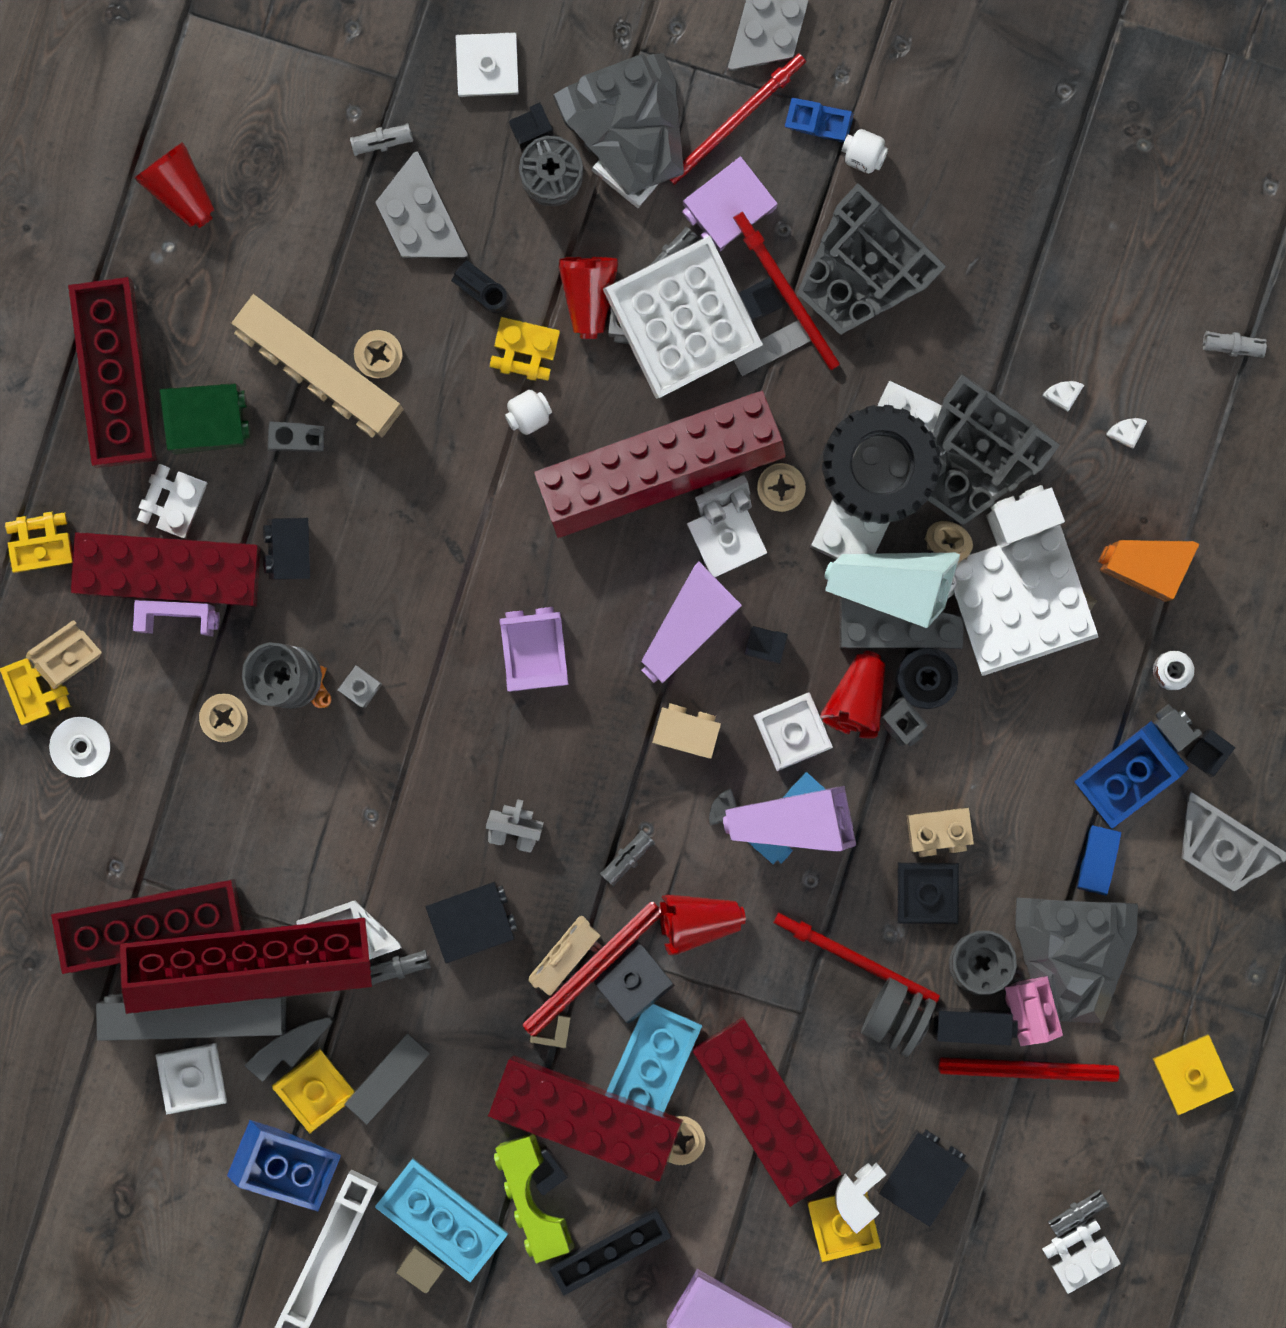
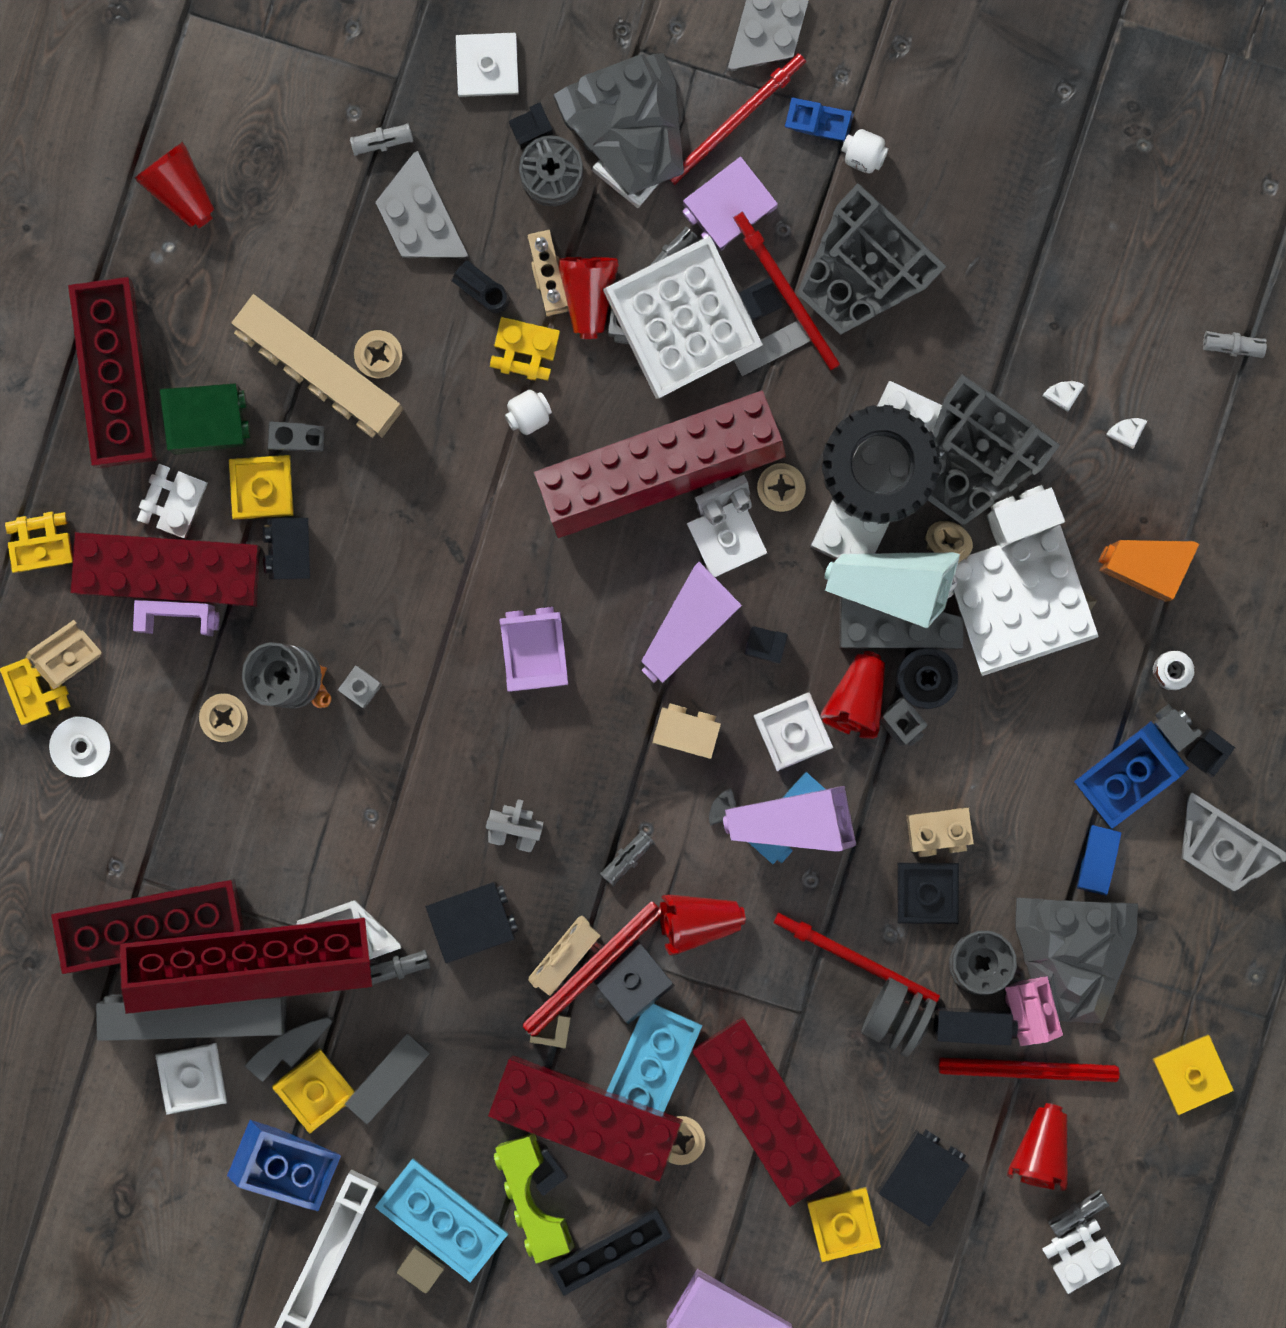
(261, 487): none -> yellow plate
(554, 299): none -> tan piece
(850, 1196): white brick -> none
(1043, 1150): none -> red cone

